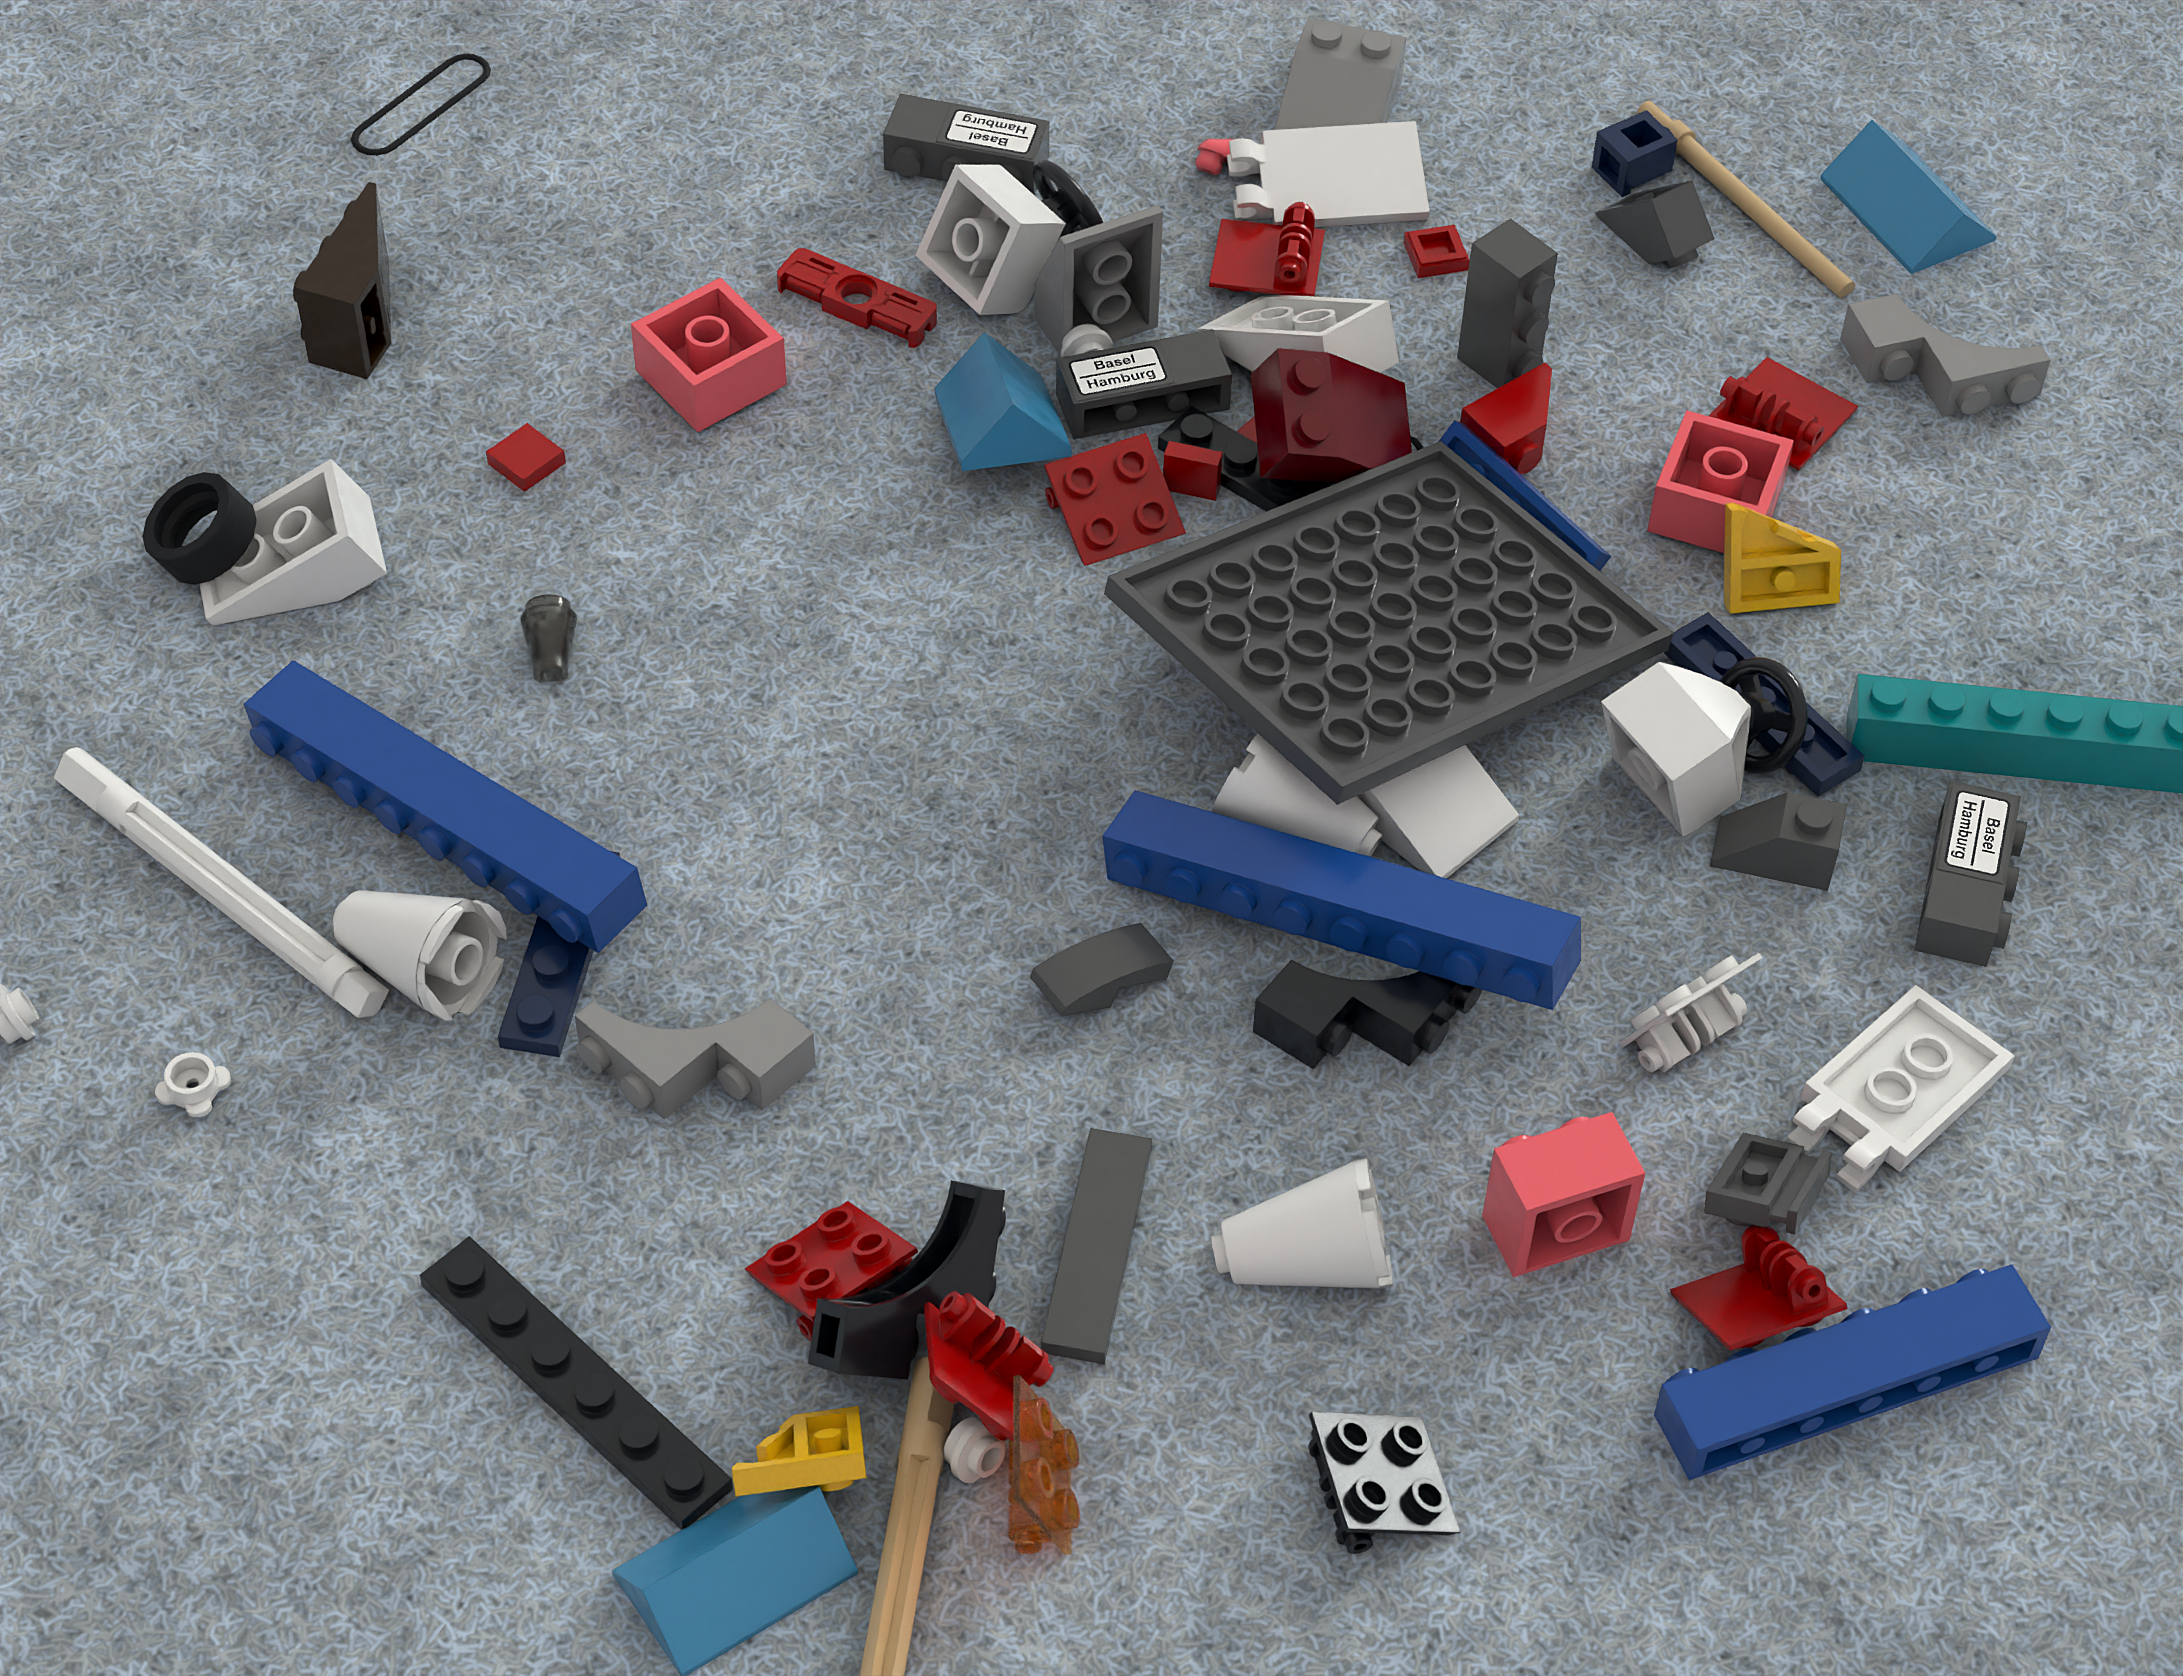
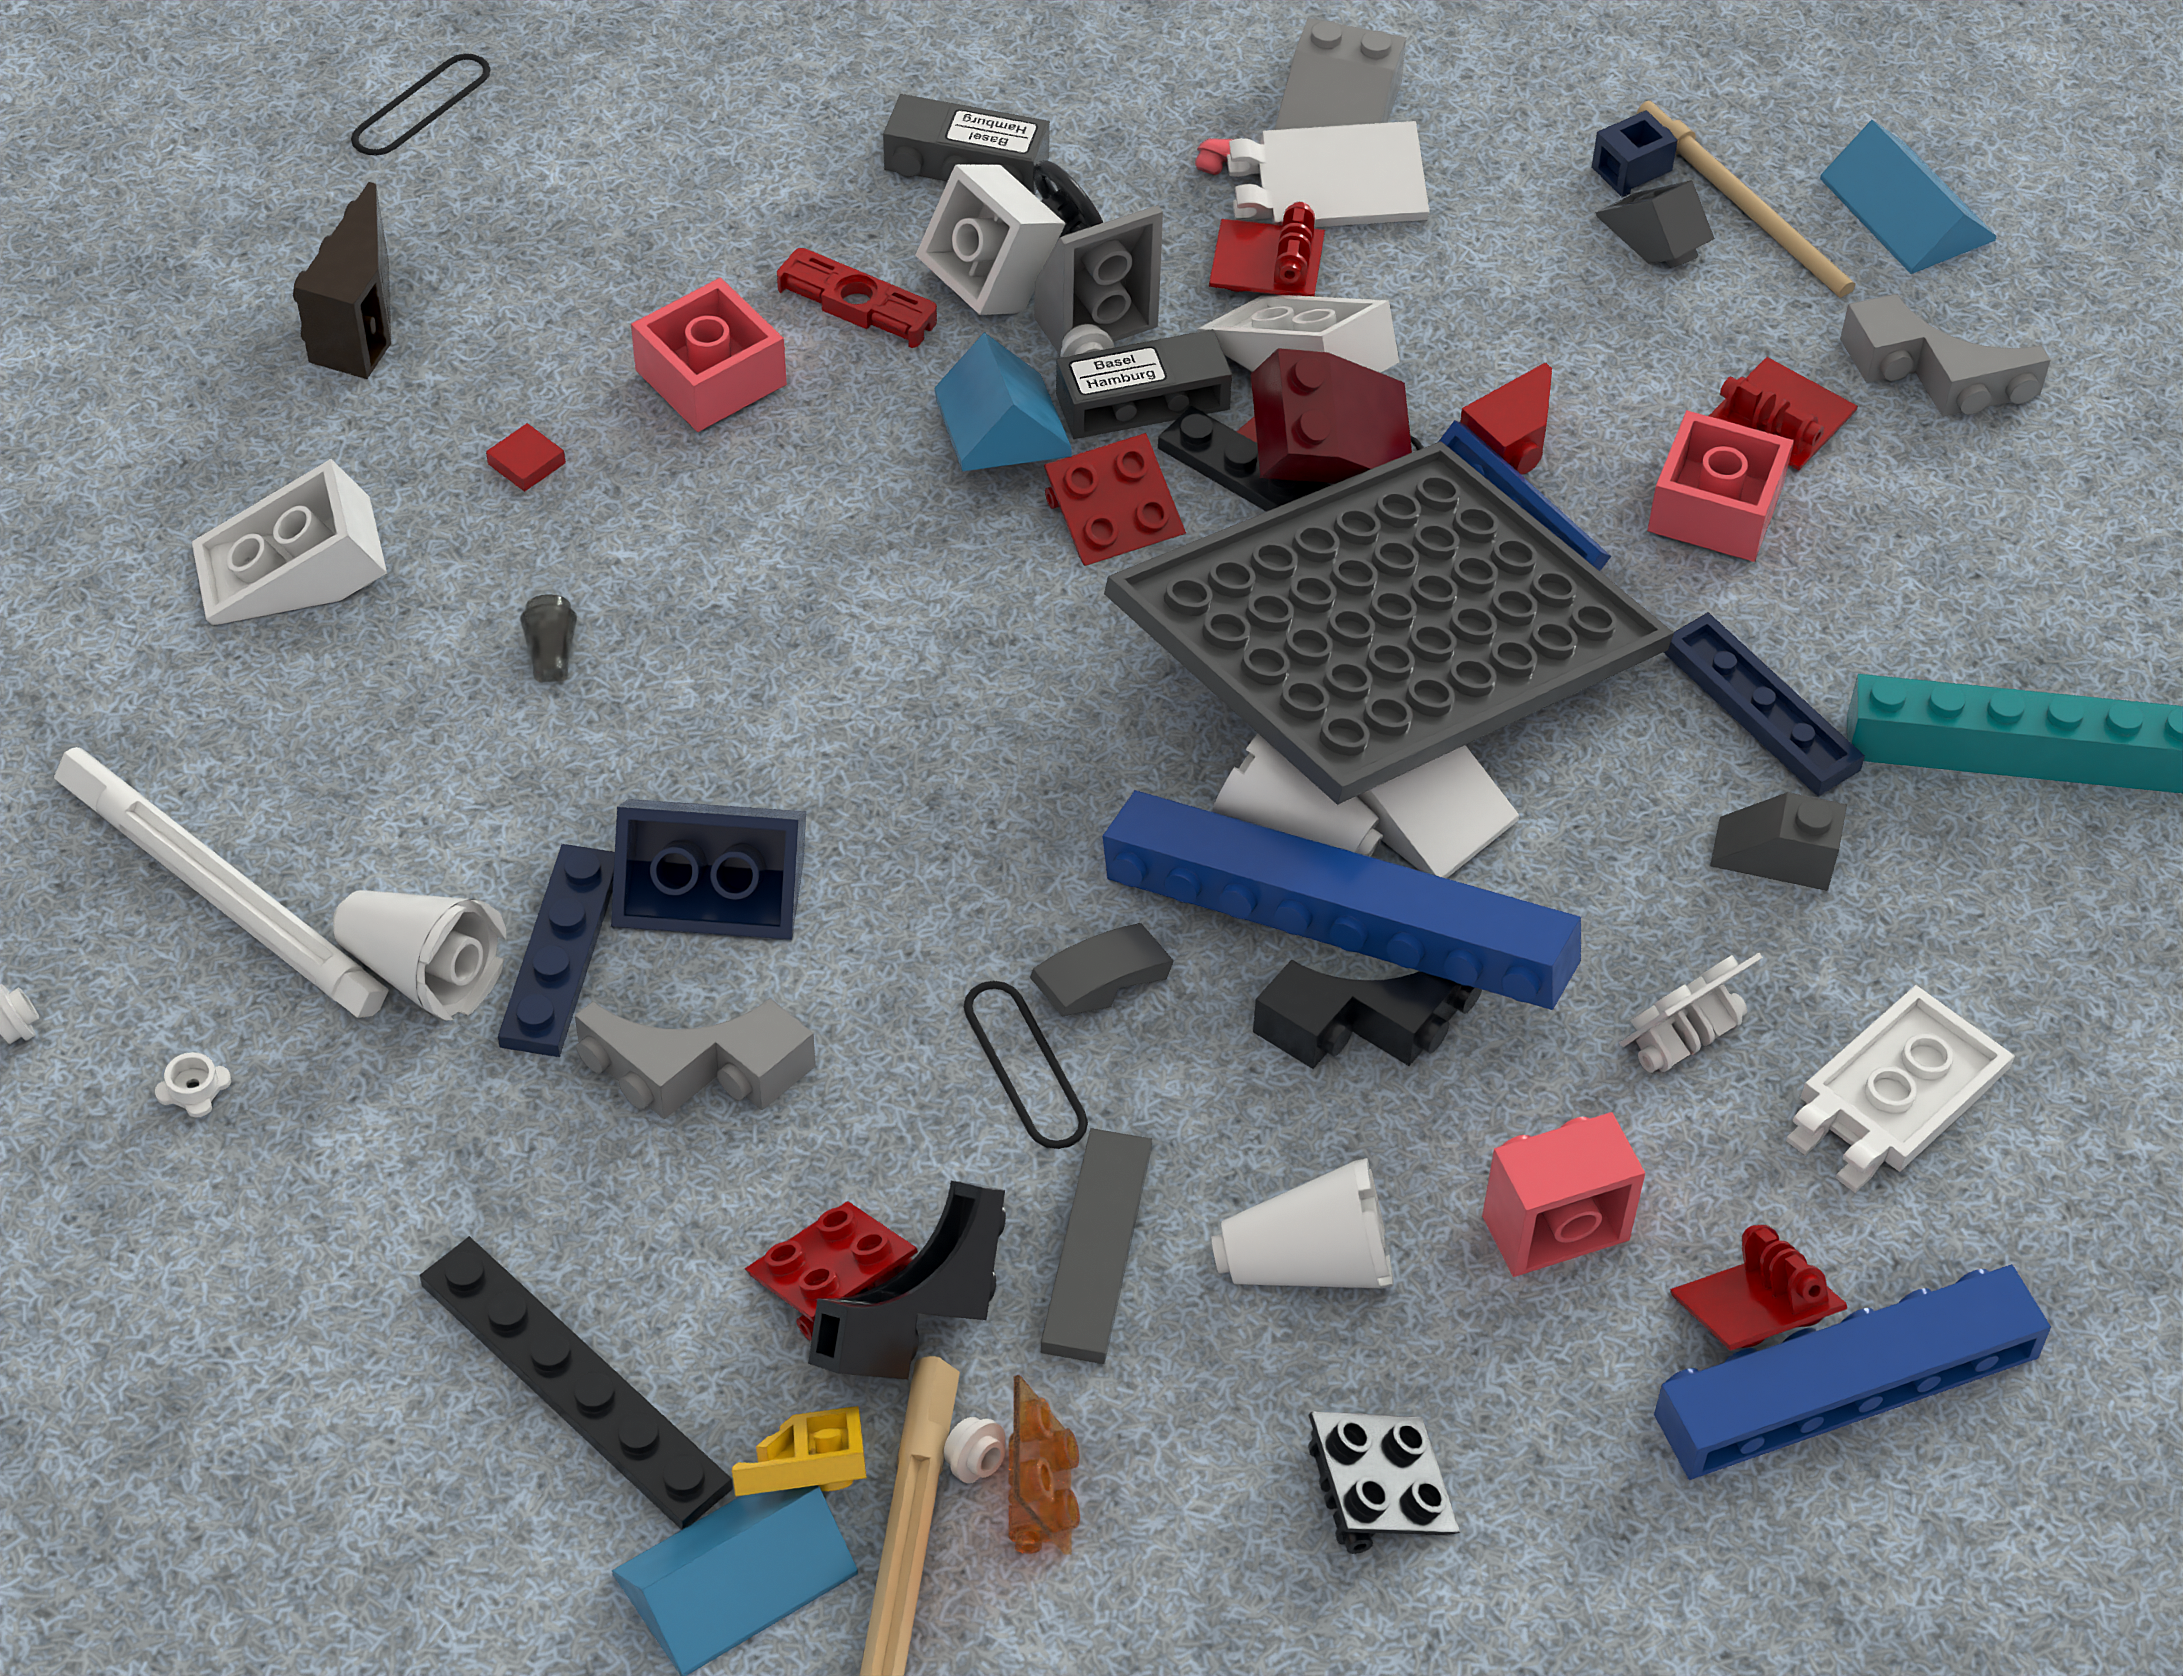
(217, 546): black tyre -> none
(446, 807): blue brick -> none
(707, 868): none -> dark blue slope
(977, 1360): red hinge -> none
(1003, 1077): none -> black piece
(1192, 470): red tile -> none
(1436, 251): red tile -> none
(1506, 303): dark grey brick -> none
(1690, 735): white piece -> none
(1767, 1183): dark grey plate -> none
(1776, 564): yellow wing -> none
(1971, 874): dark grey brick -> none

